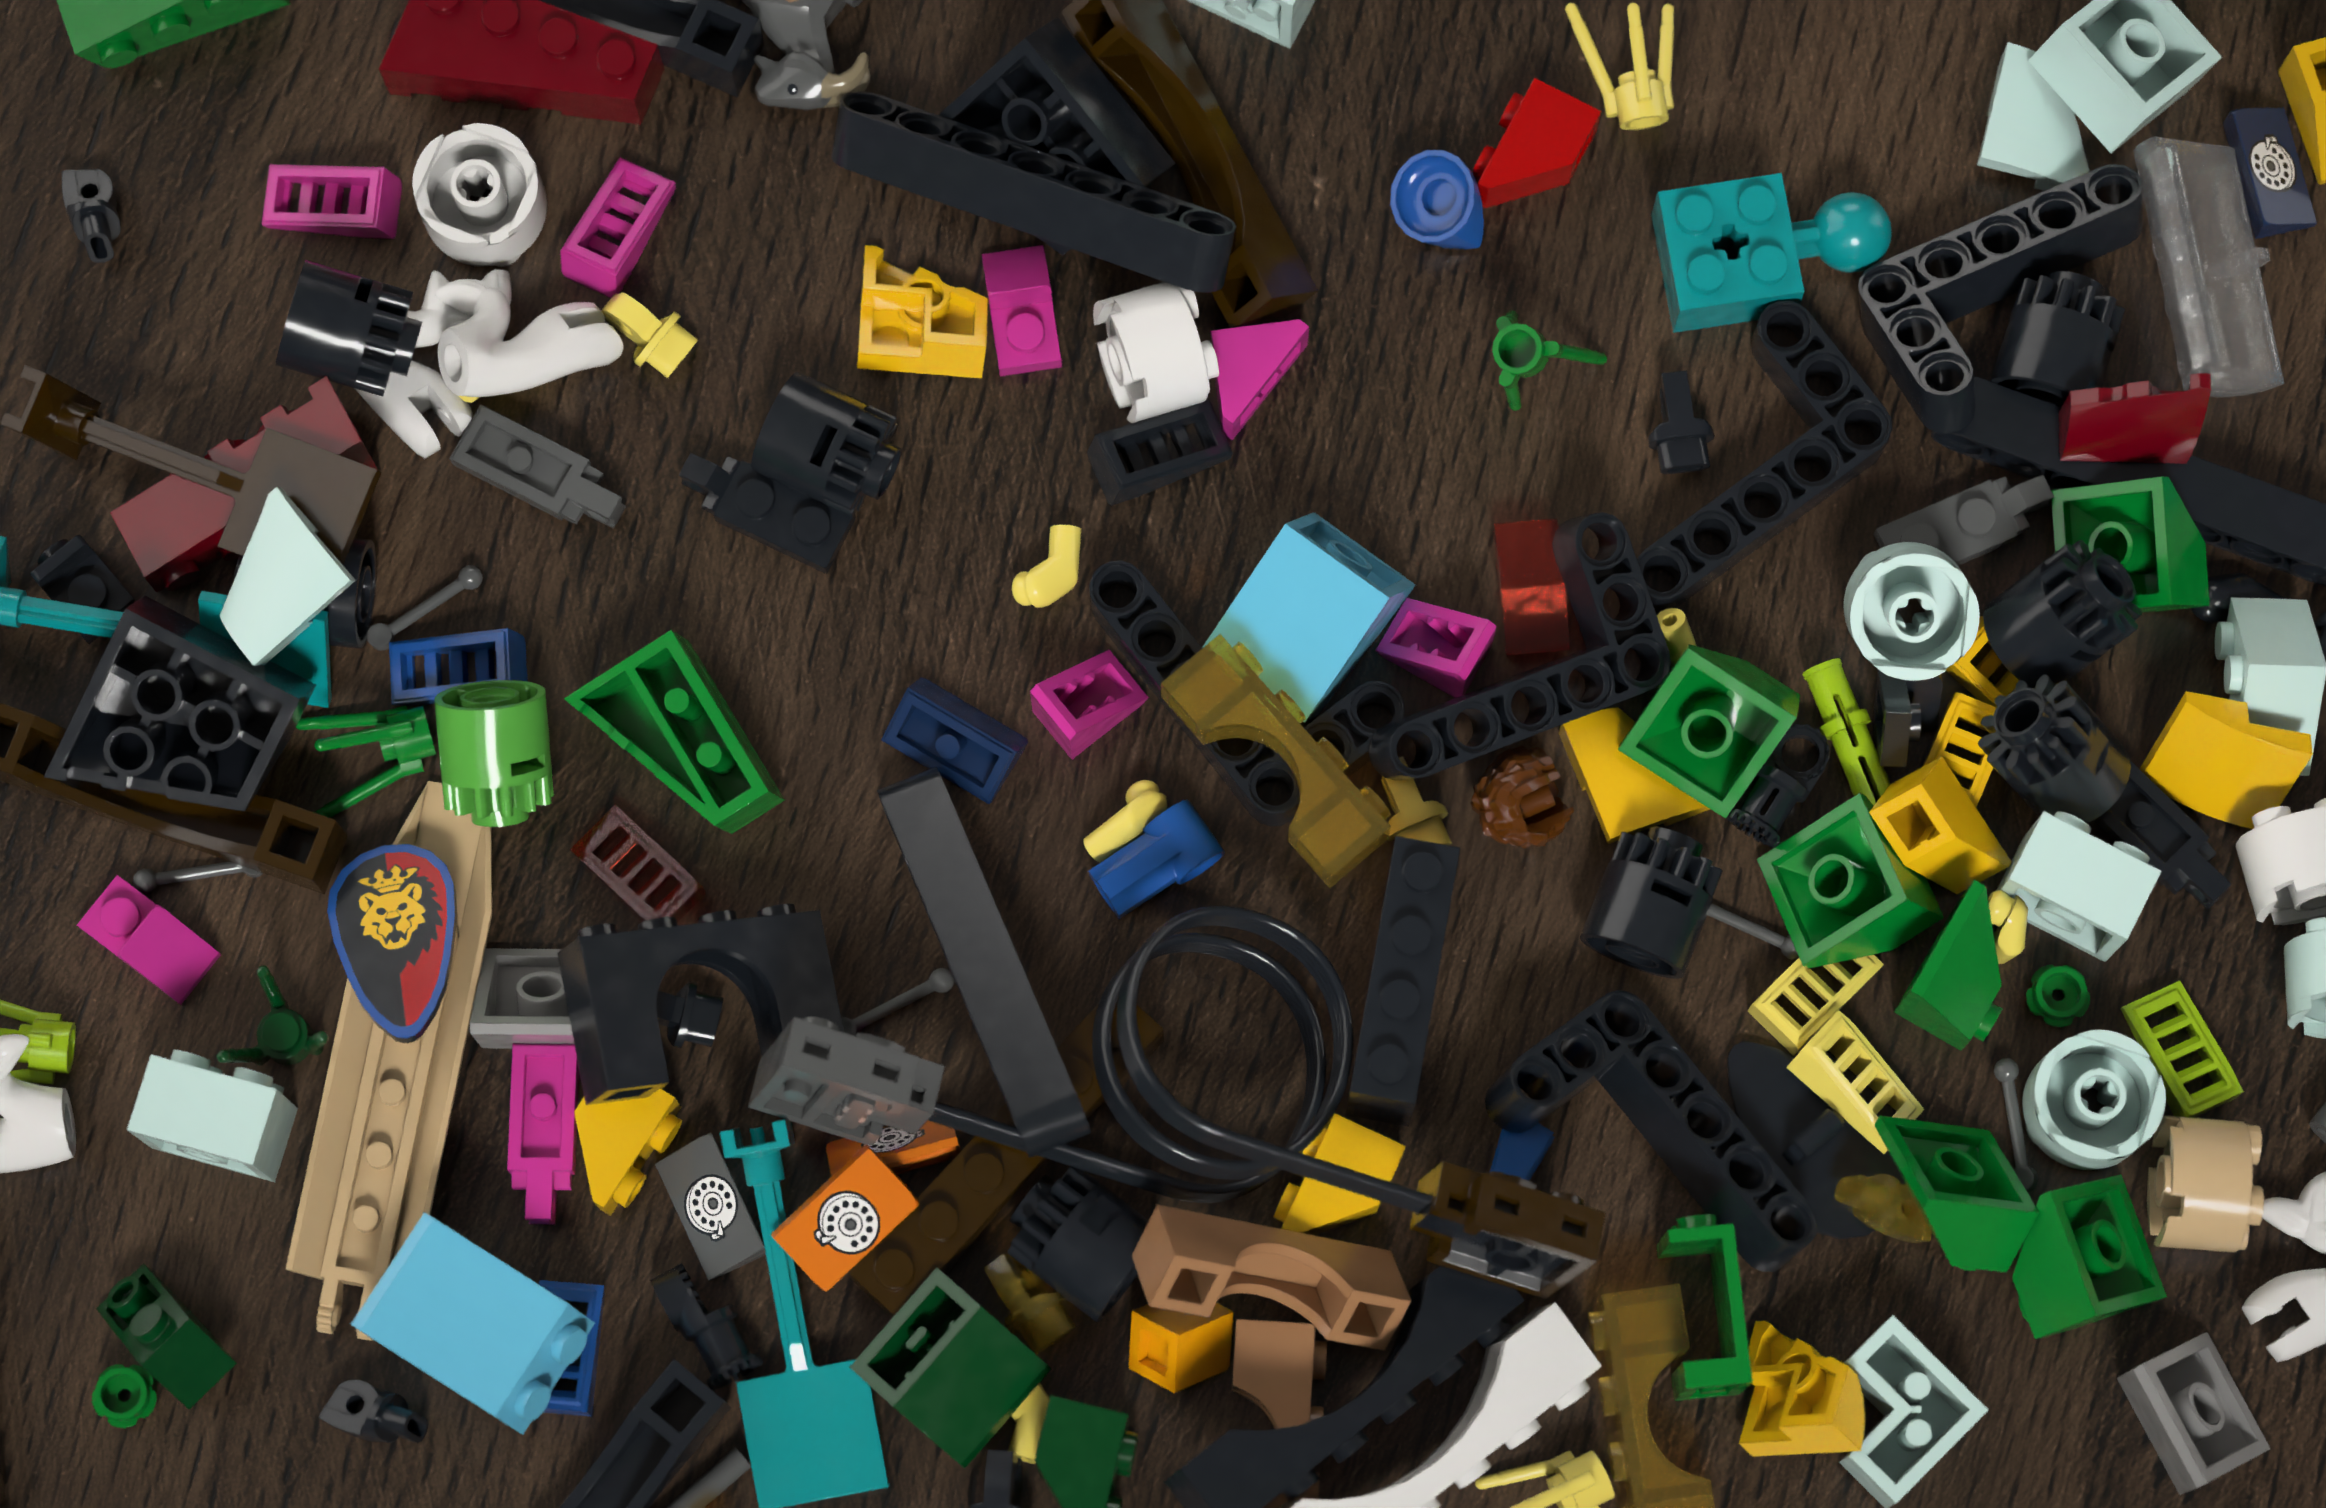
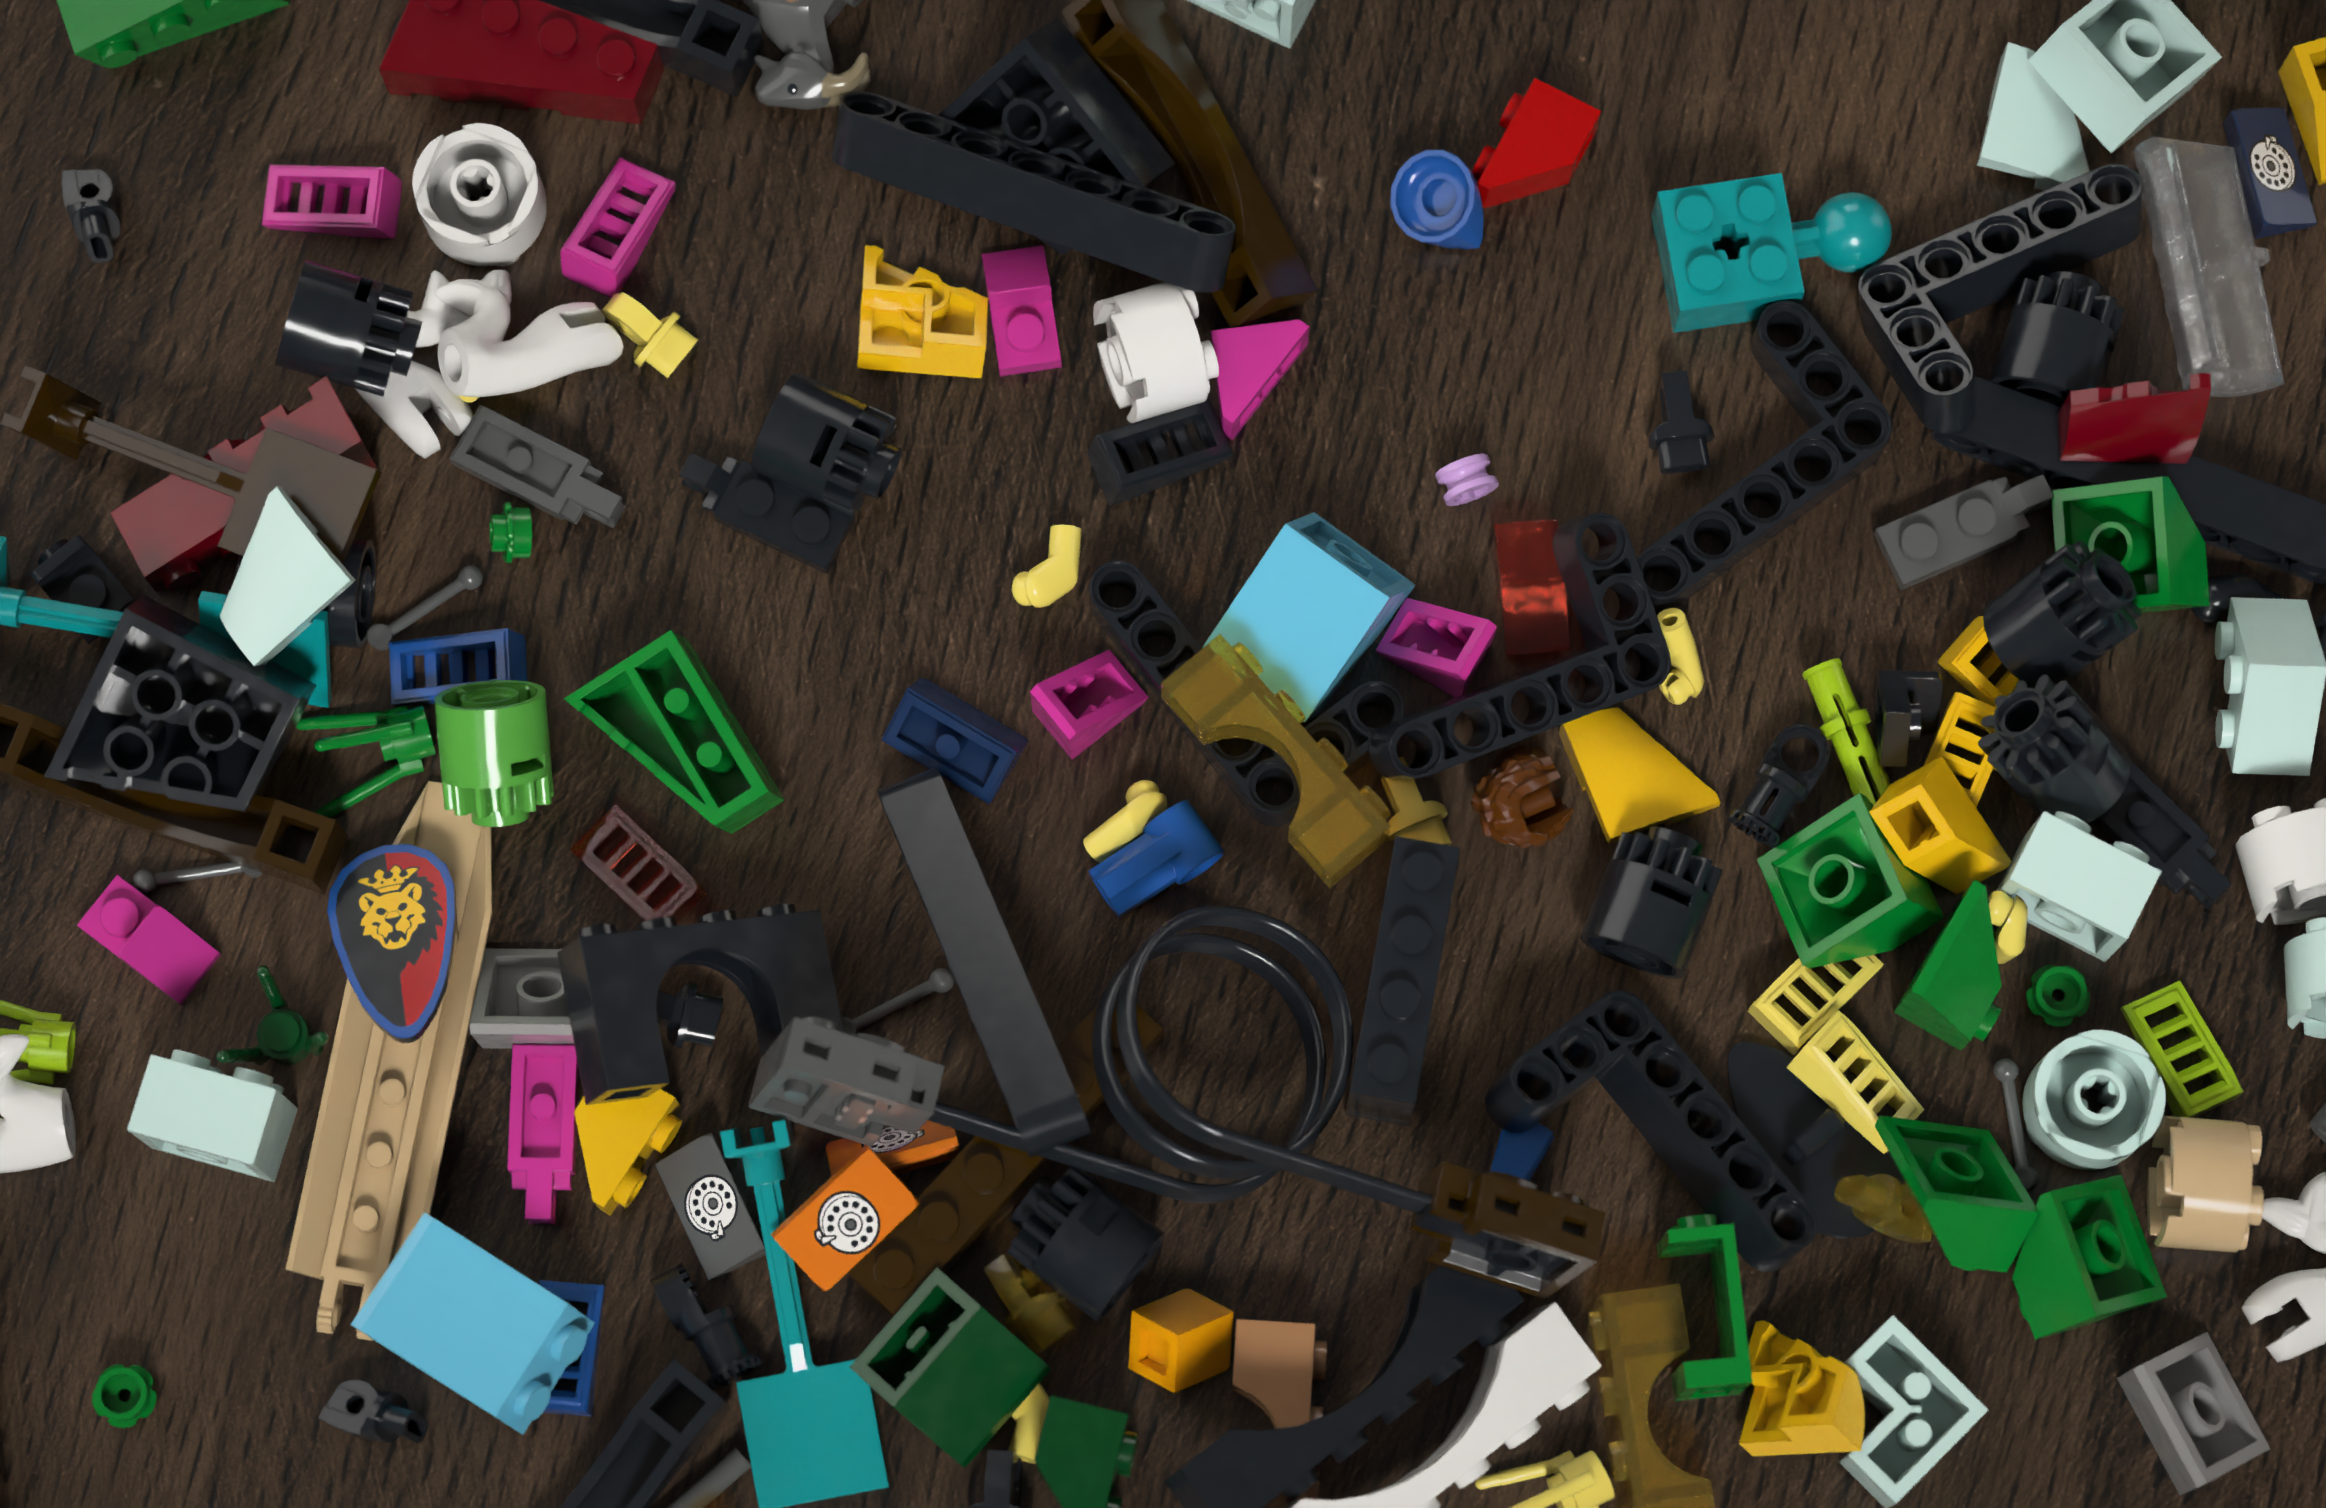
(165, 1336): dark green slope -> none
(511, 532): none -> green plate
(1323, 1207): yellow slope -> none
(1337, 1285): medium nougat arch -> none
(1466, 479): none -> lavender bush
(1525, 353): green plant -> none
(1640, 98): light yellow plant -> none
(1712, 726): green slope -> none
(1756, 930): dark grey hinge -> none
(1934, 637): light aqua brick -> none
(2224, 763): yellow slope -> none

